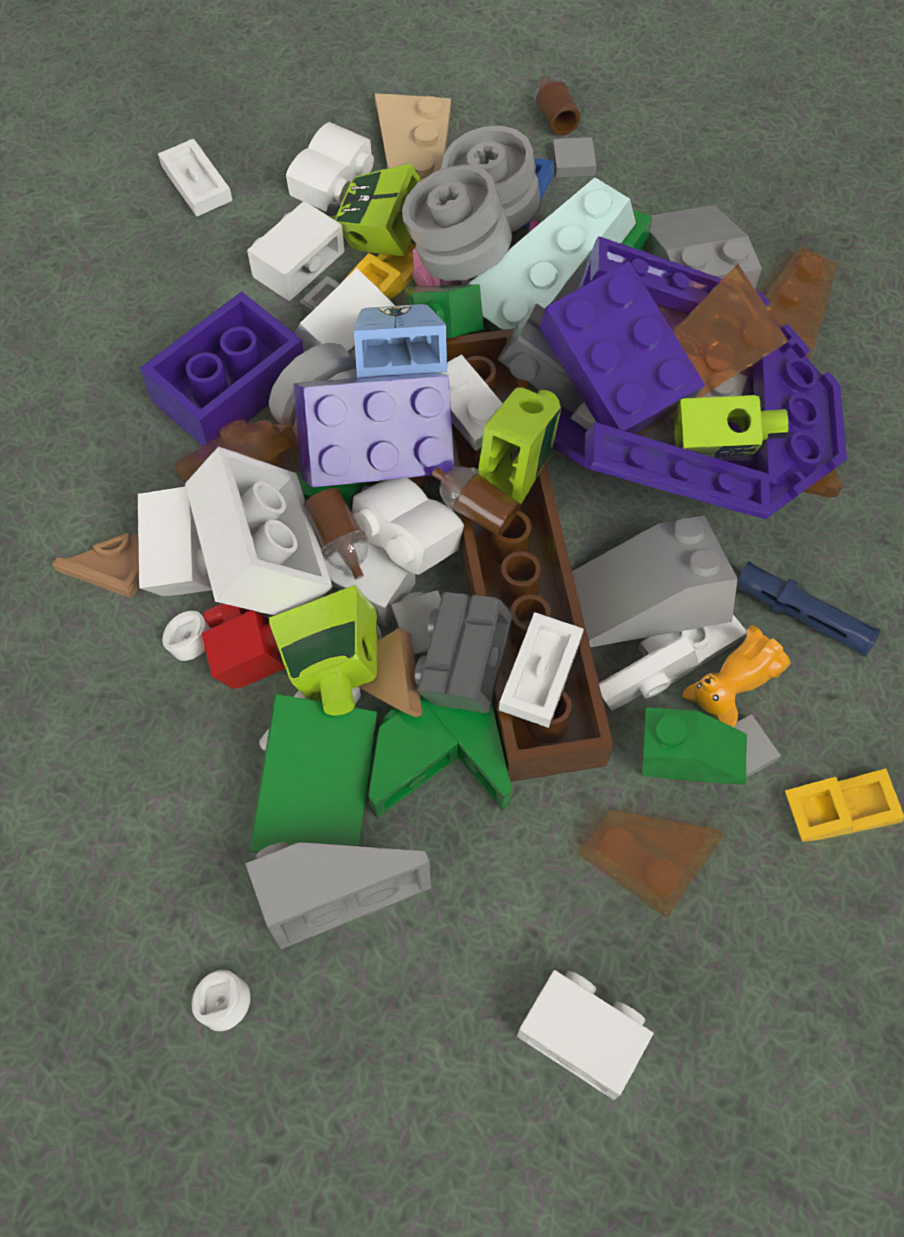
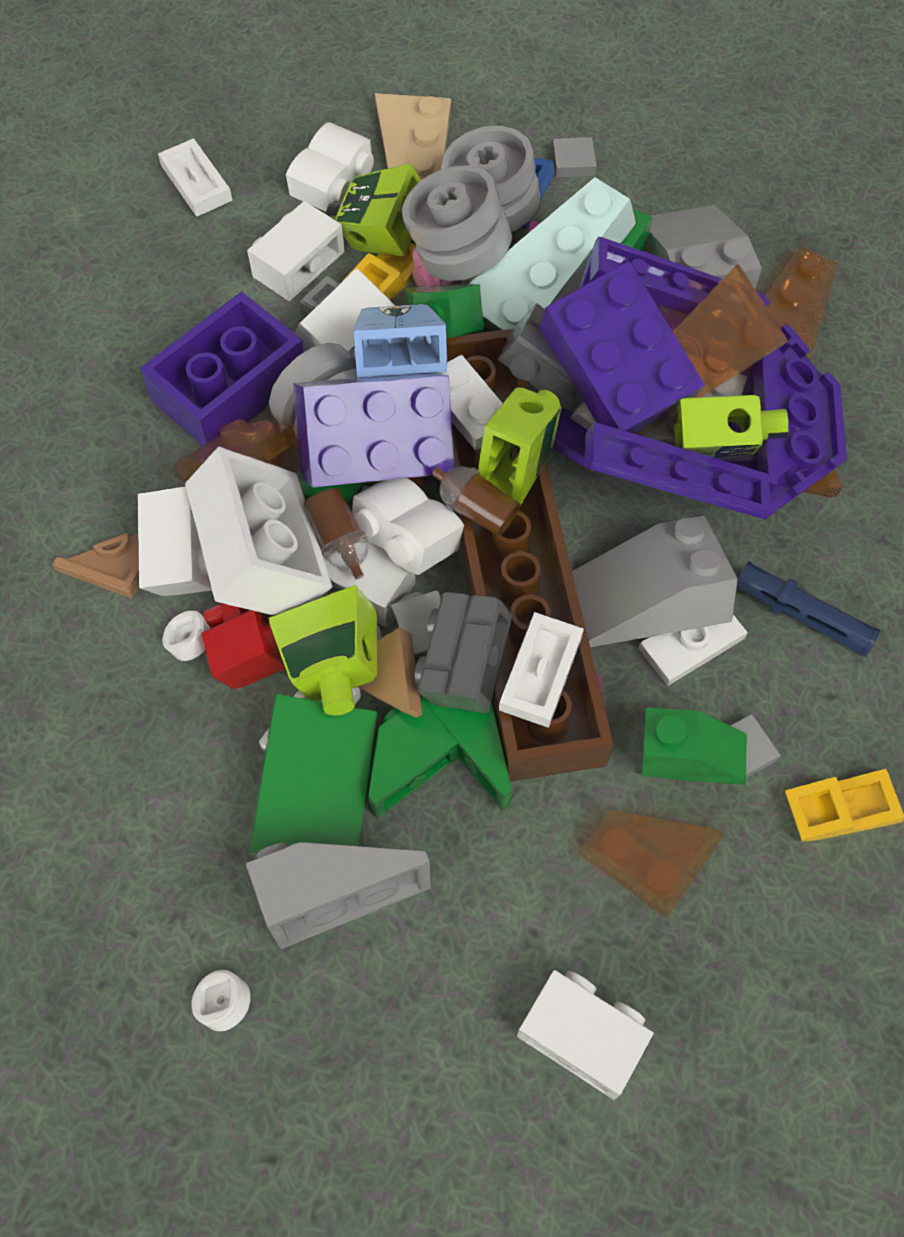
(556, 104): reddish brown piece -> none
(649, 674): white plate -> none
(743, 670): light orange animal -> none

